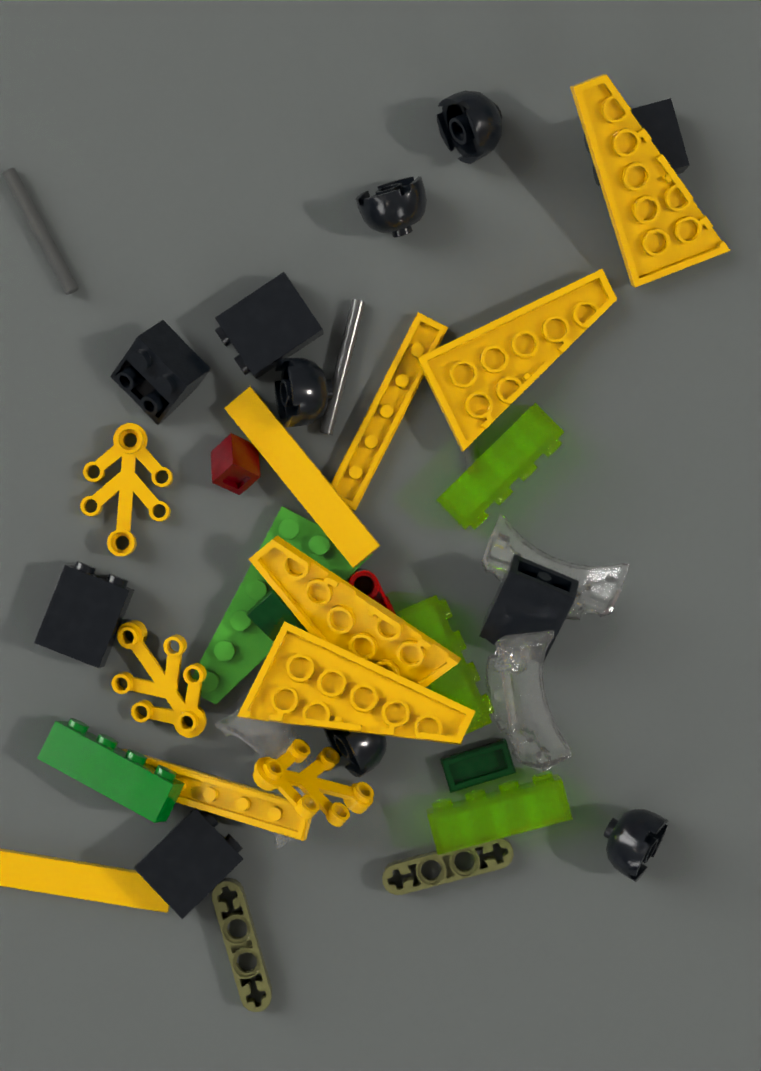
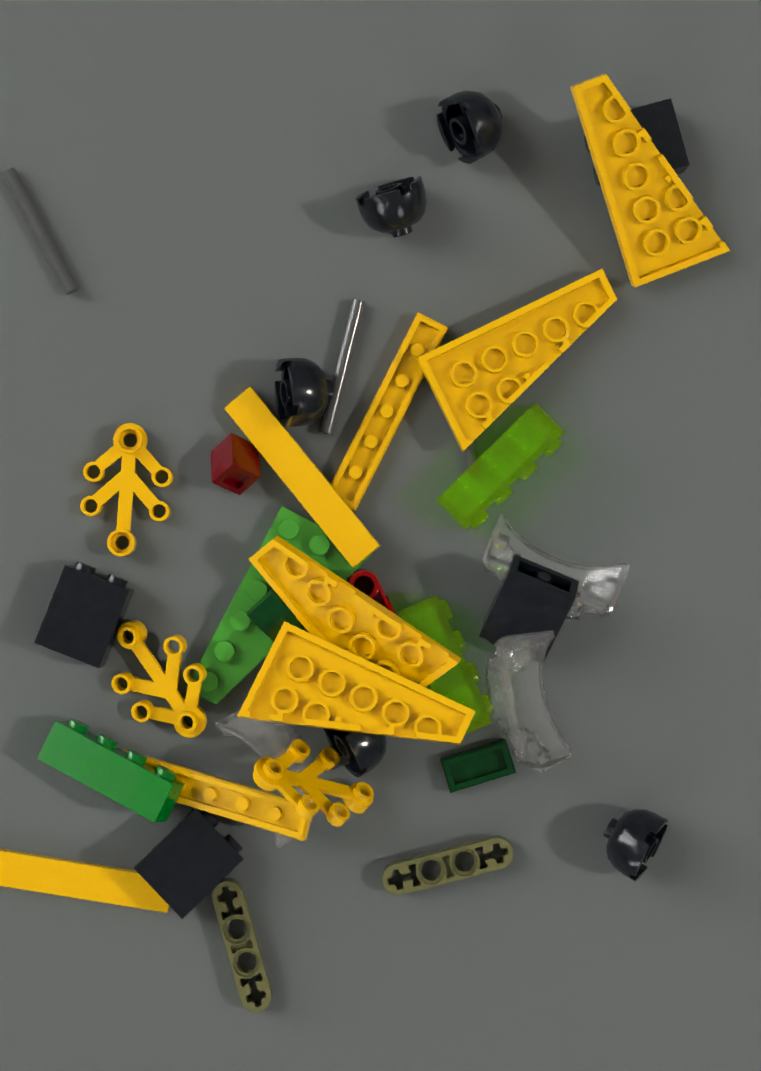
(159, 371): black slope -> none
(268, 326): black brick -> none
(498, 813): clear neon green brick -> none

